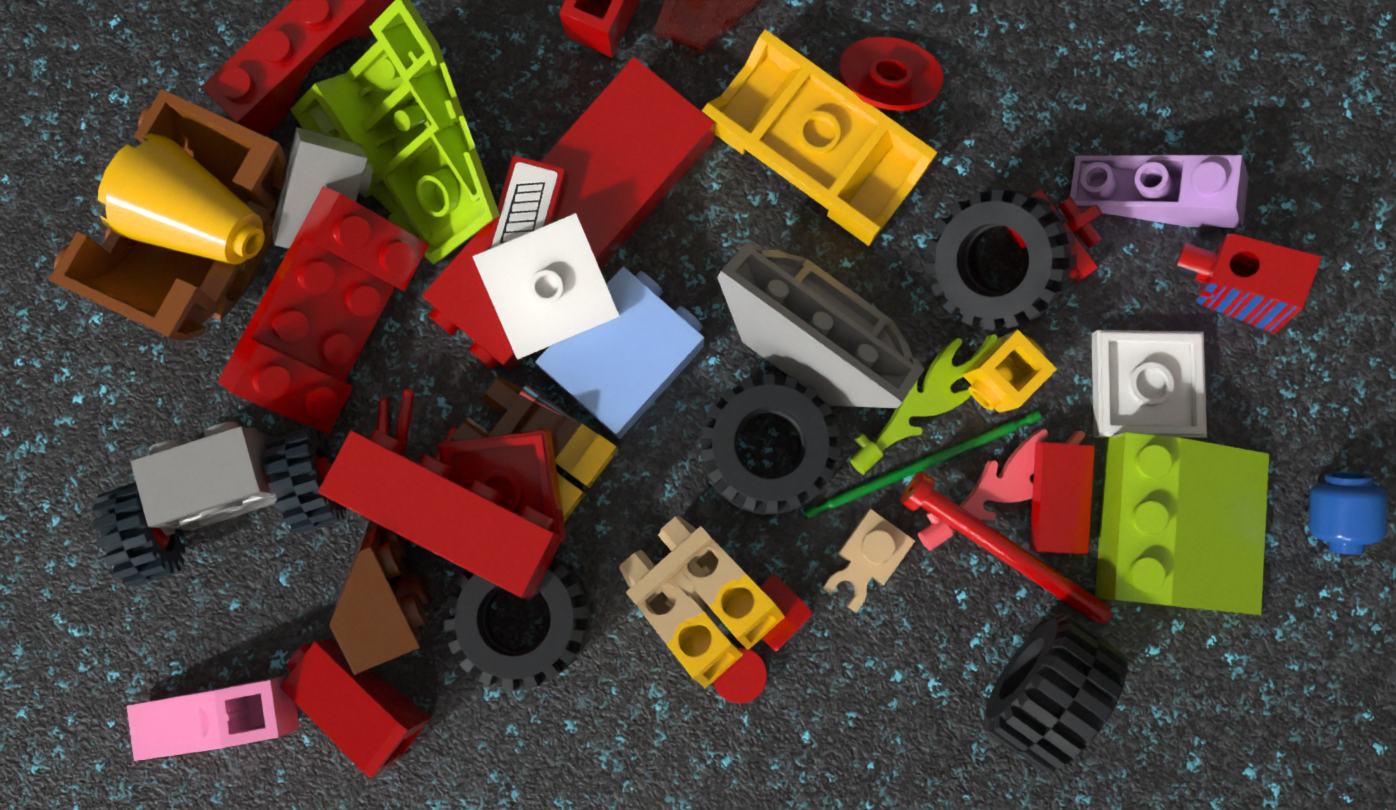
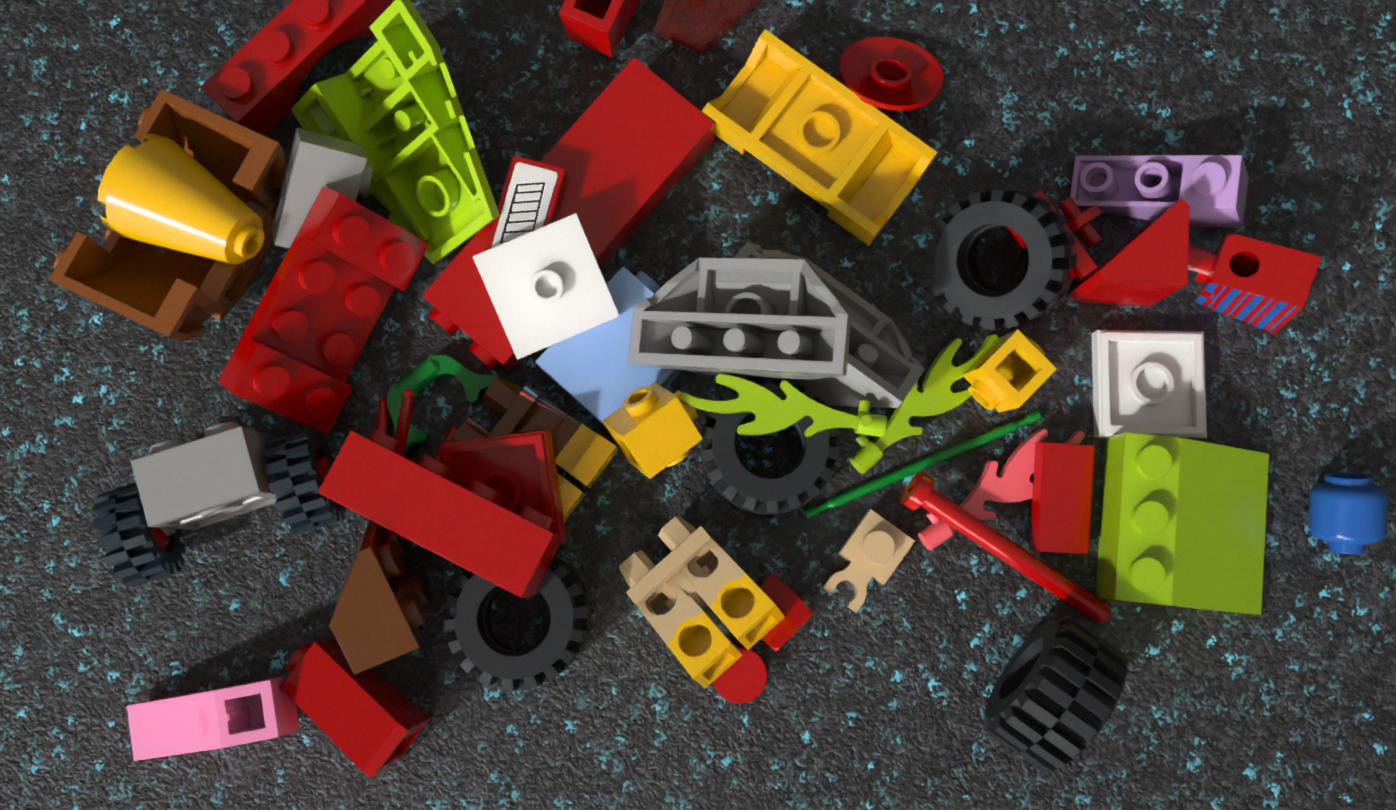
(425, 374): none -> green helmet
(654, 428): none -> yellow brick
(743, 321): none -> light grey wedge
(777, 414): none -> lime piece
(1146, 266): none -> red slope

